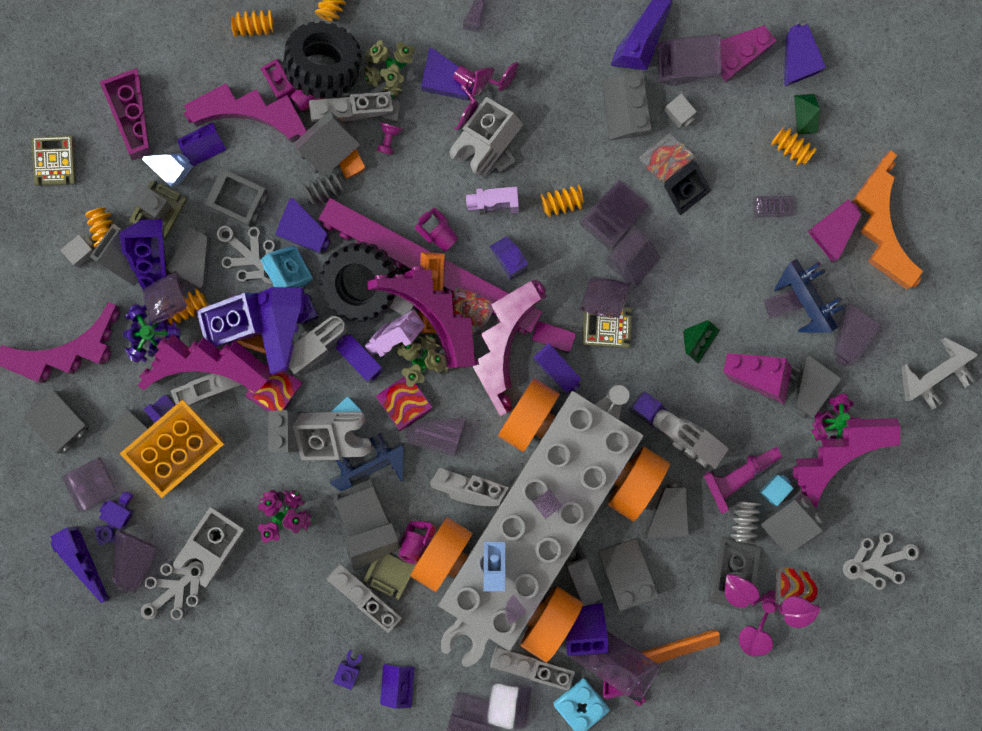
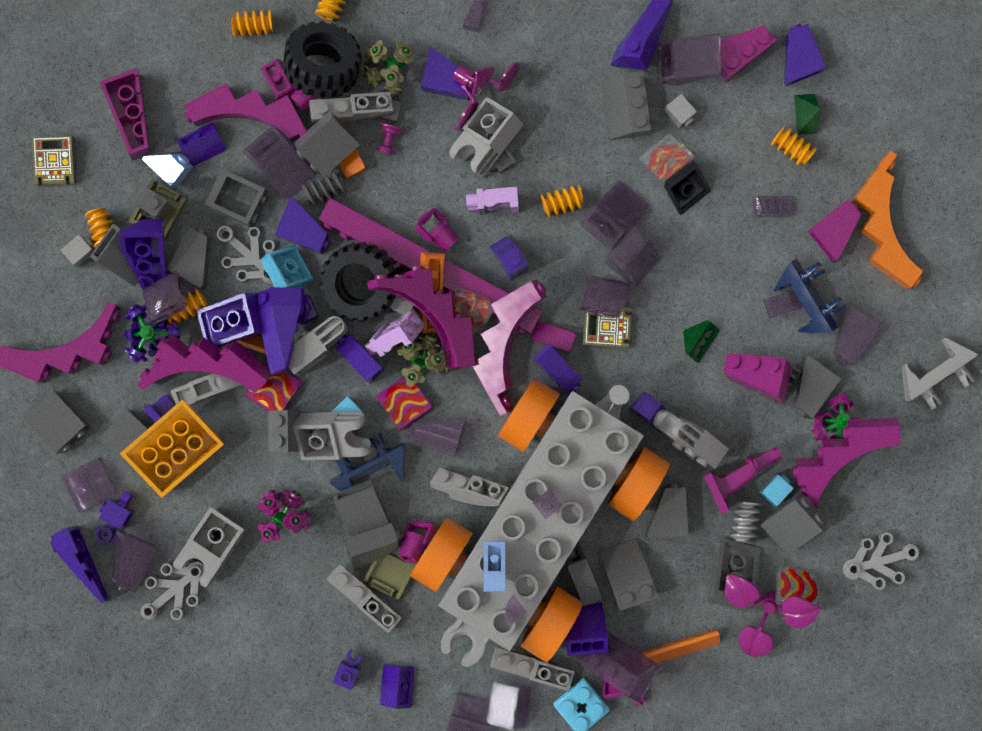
(278, 162): none -> clear purple slope

